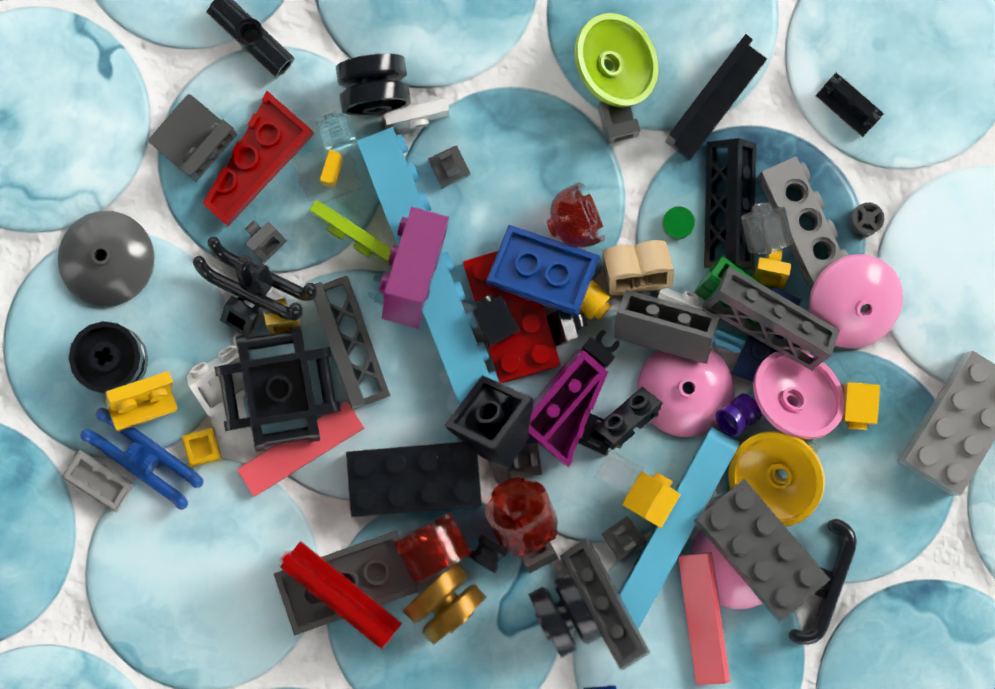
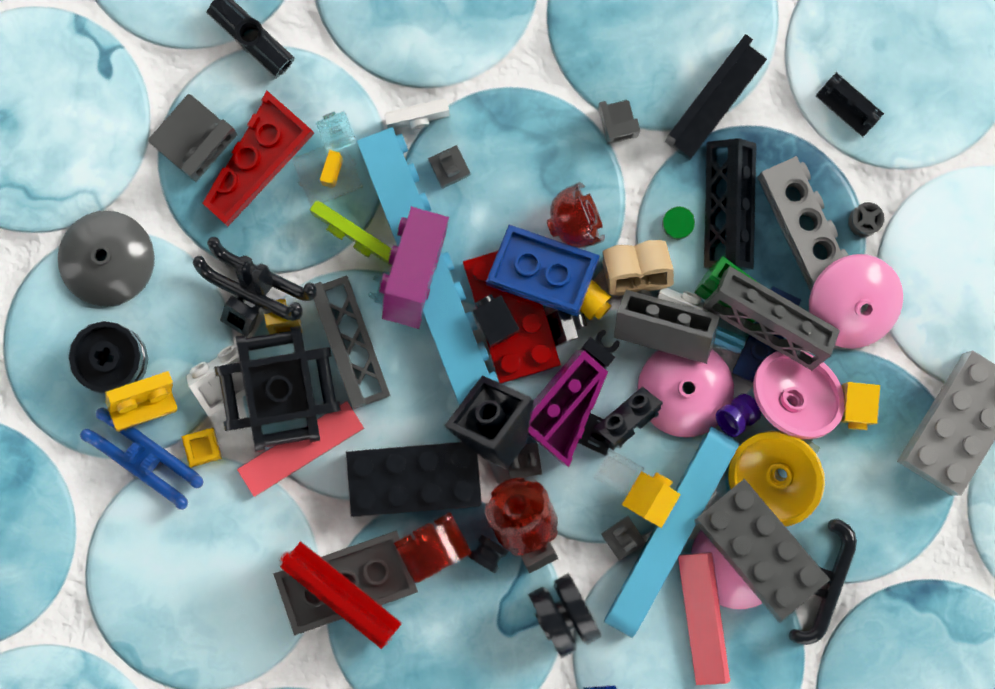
(98, 481): light grey plate -> none
(264, 240): dark grey tile -> none
(373, 84): black wheel -> none
(447, 606): pearl gold wheel -> none
(605, 604): dark grey tile -> none
(625, 52): lime dish -> none
(766, 229): clear brick -> none
(772, 271): yellow tile -> none

